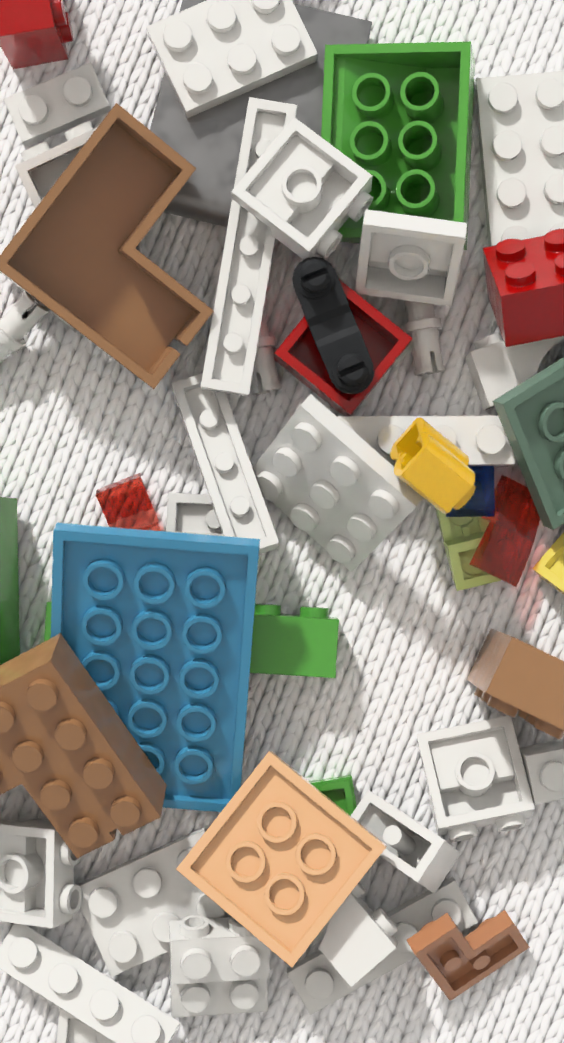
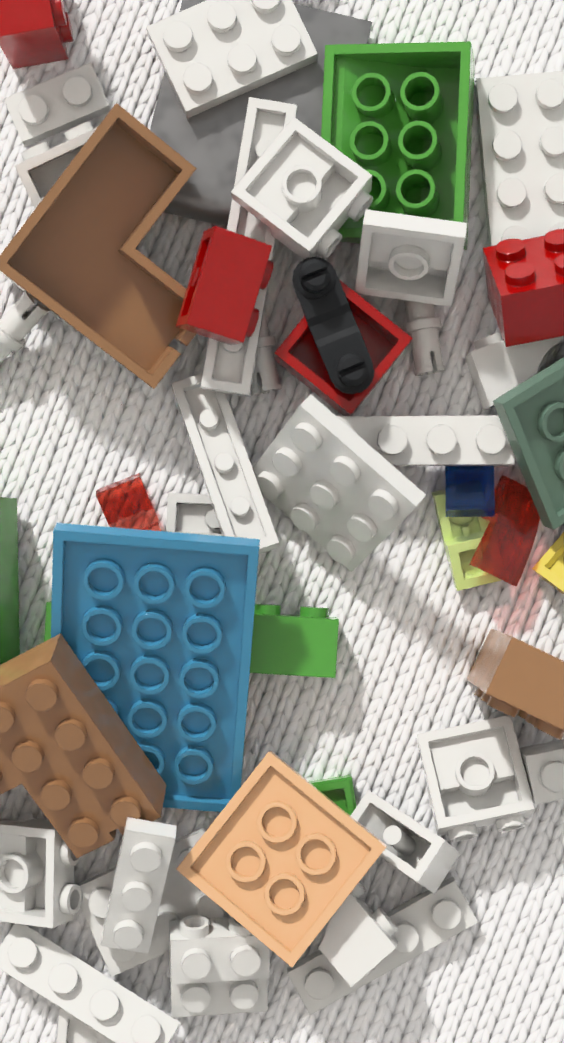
(138, 885): none -> white plate
(225, 286): none -> red brick
(433, 466): yellow brick -> none
(463, 961): nougat plate -> none

